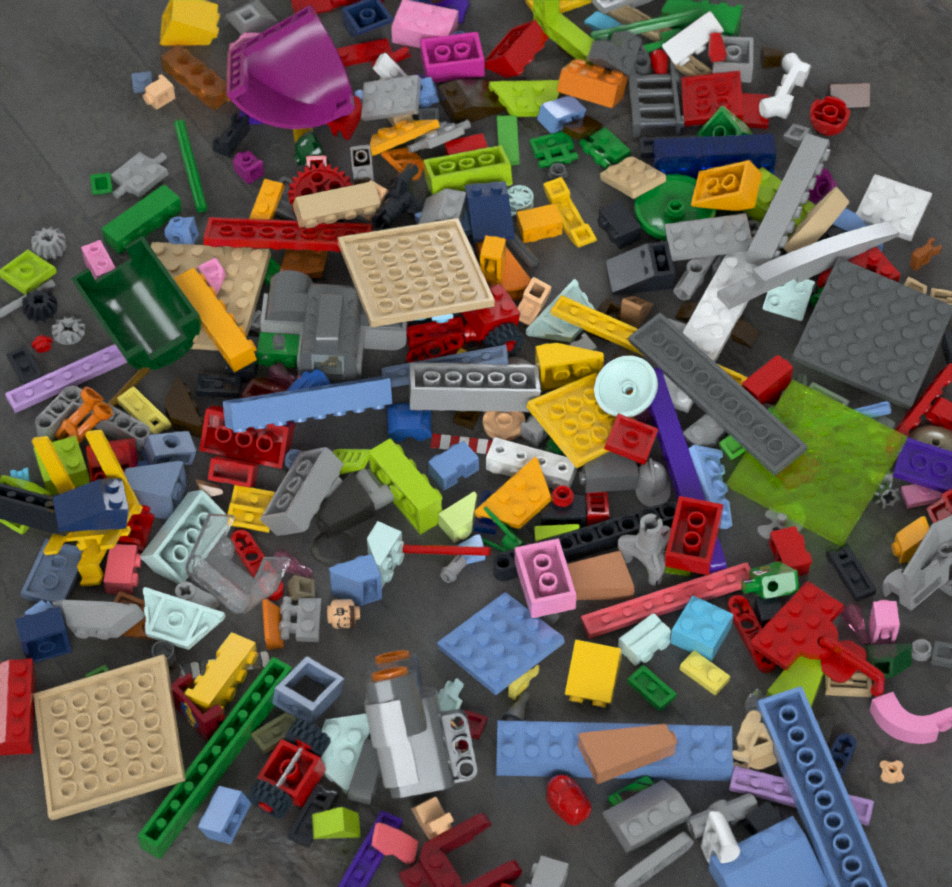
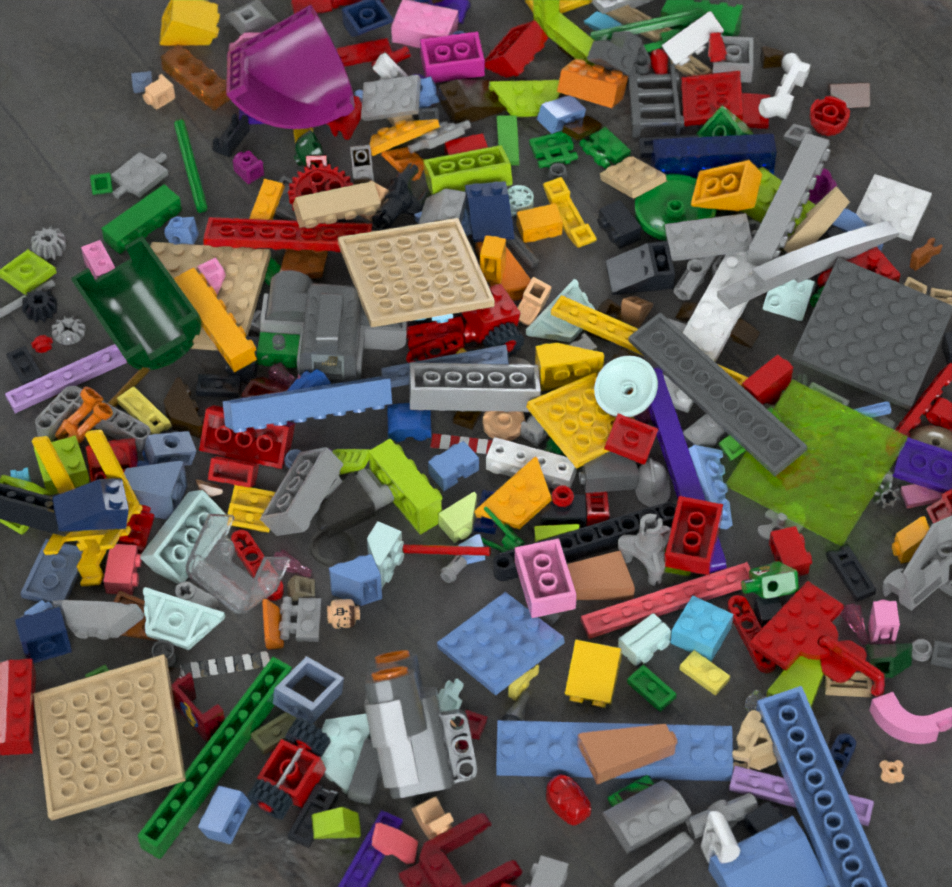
(223, 674): yellow wedge -> none

